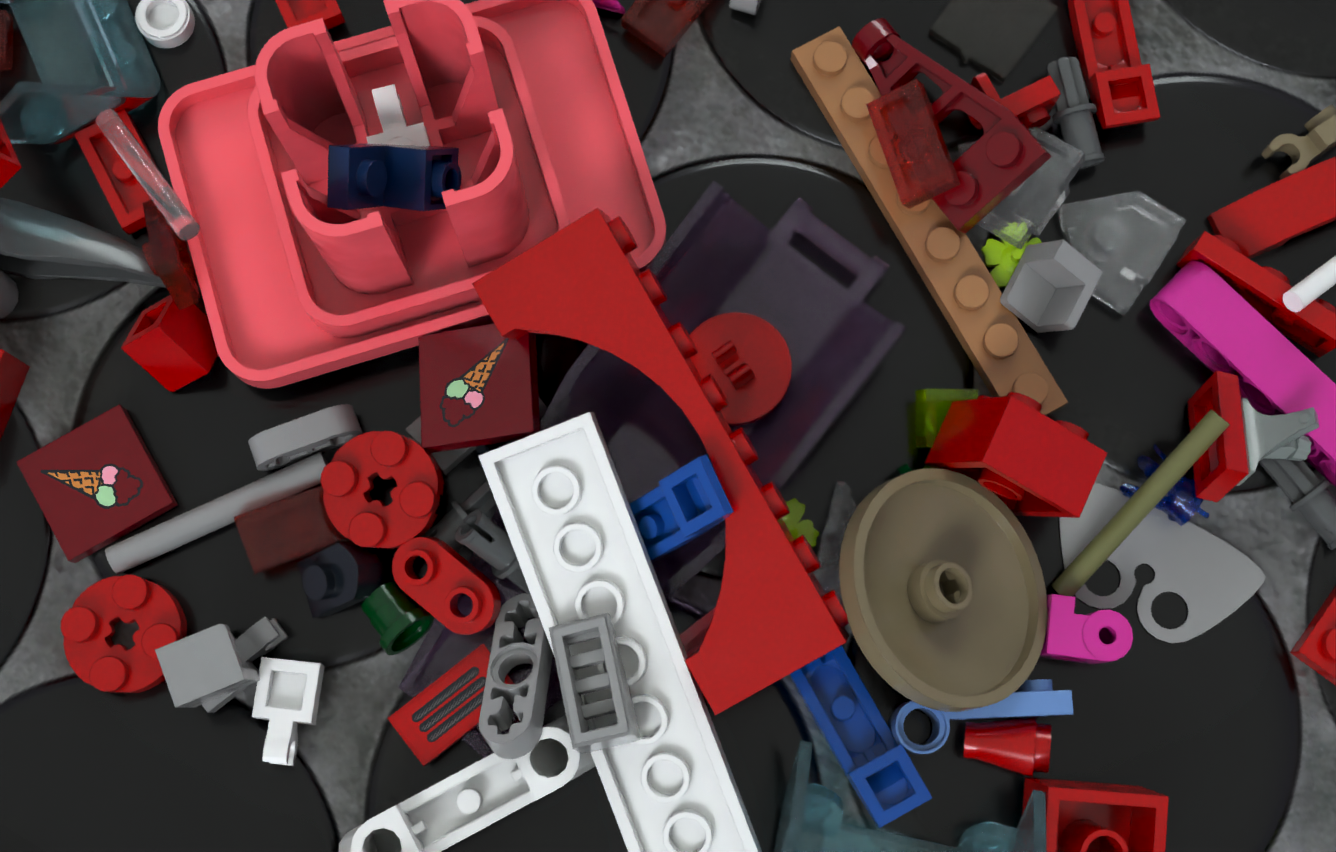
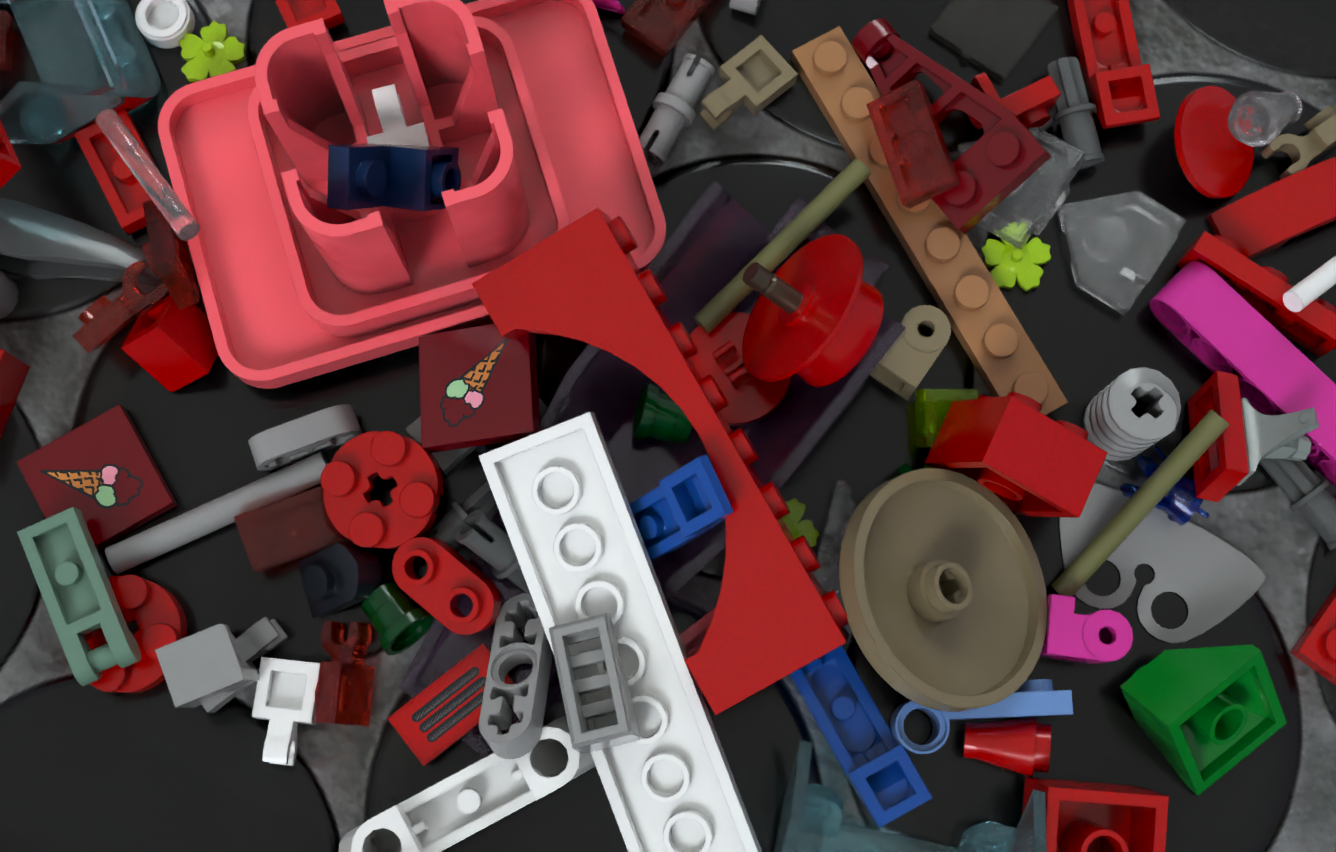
(78, 594): none -> sand green plate
(107, 318): none -> clear red plate
(212, 55): none -> lime plant
(345, 684): none -> clear red plate
(659, 417): none -> dark green piece
(675, 108): none -> light grey pin
(750, 78): none -> dark tan plate
(784, 242): none -> olive bar
(811, 314): none -> red piece
(917, 350): none -> dark tan leg
(1051, 286): light grey panel -> none
(1132, 413): none -> light grey piece
(1205, 147): none -> red piece
(1205, 708): none -> green slope
(1262, 116): none -> clear cone

